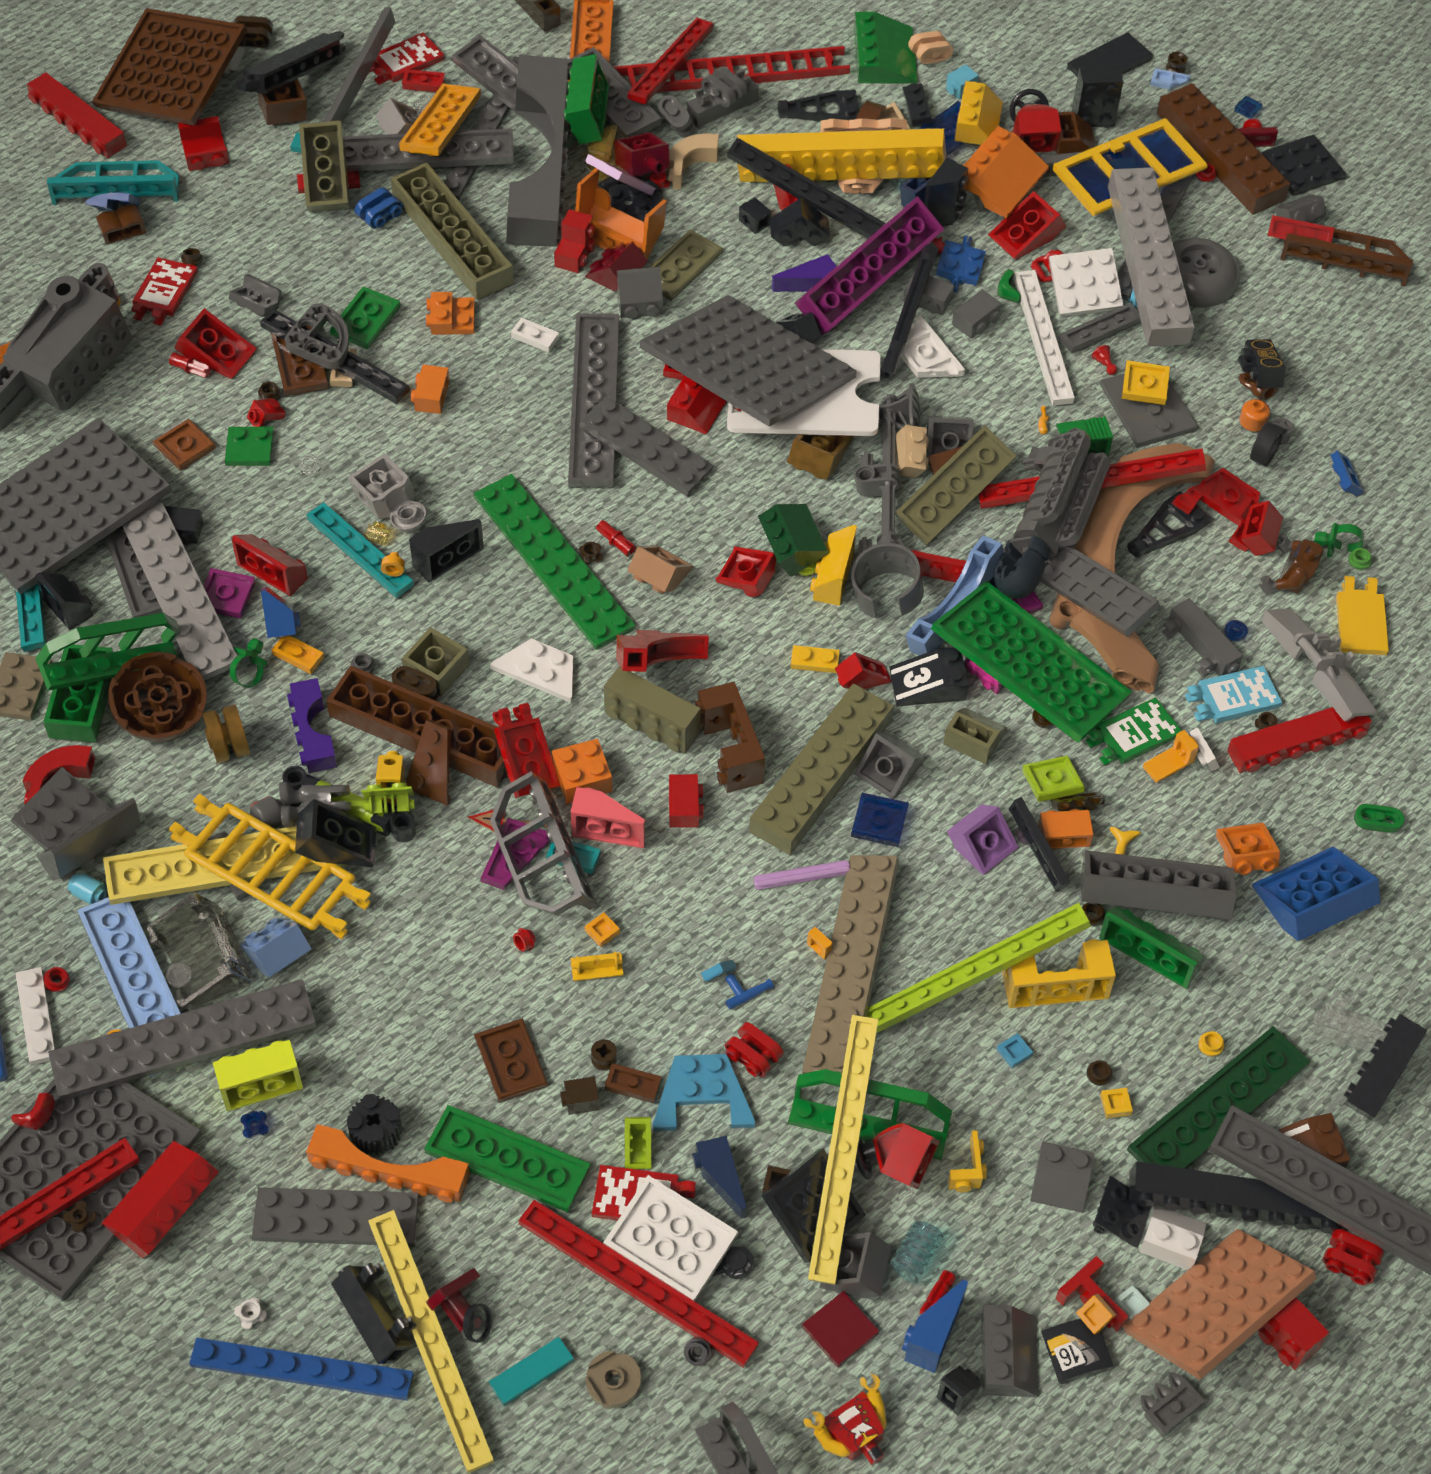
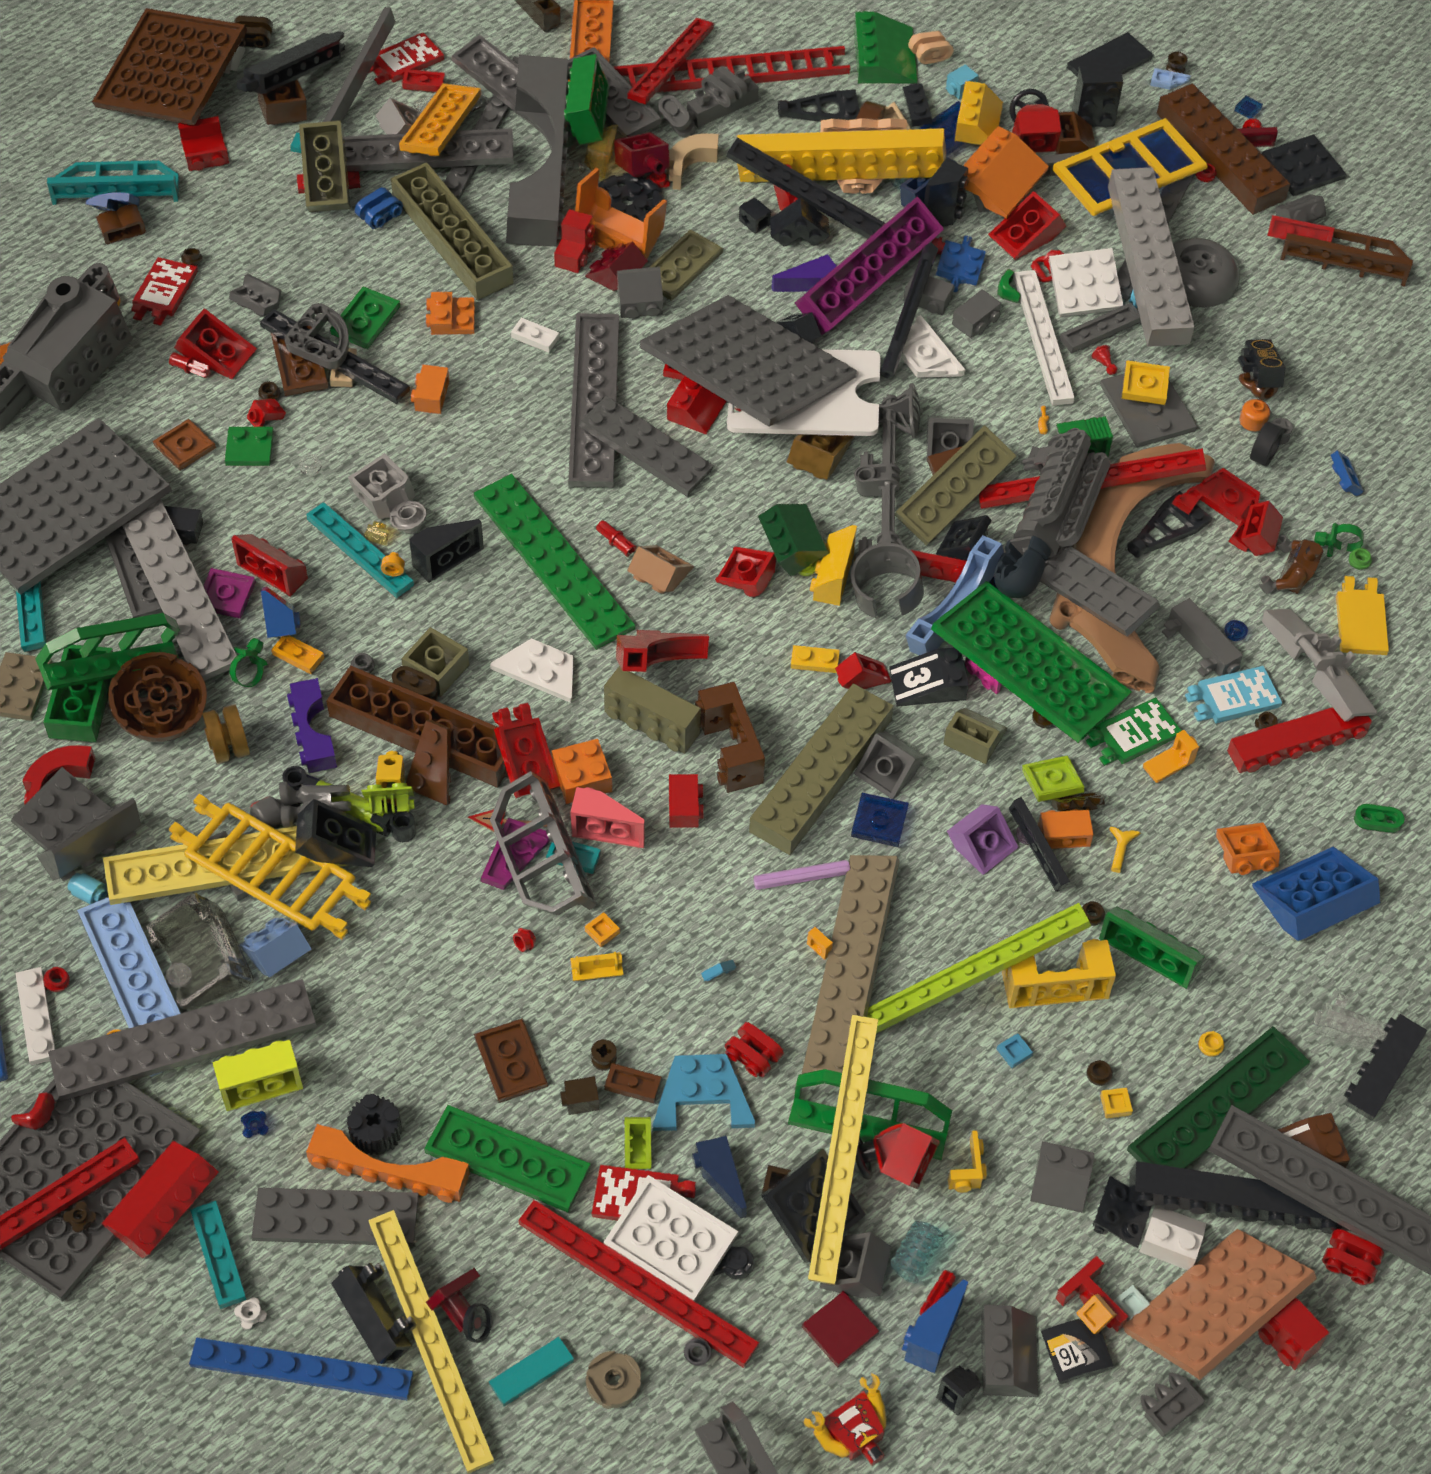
(64, 599): black slope -> none
(76, 115): red brick -> none
(218, 1255): none -> teal plate
(591, 547): dark brown plate -> none
(619, 174): lavender tile -> none
(744, 996): blue piece -> none
(911, 451): tan brick -> none
(974, 529): none -> black piece
(1030, 603): magenta tile -> none
(1158, 885): dark grey brick -> none
(1205, 755): white plate -> none

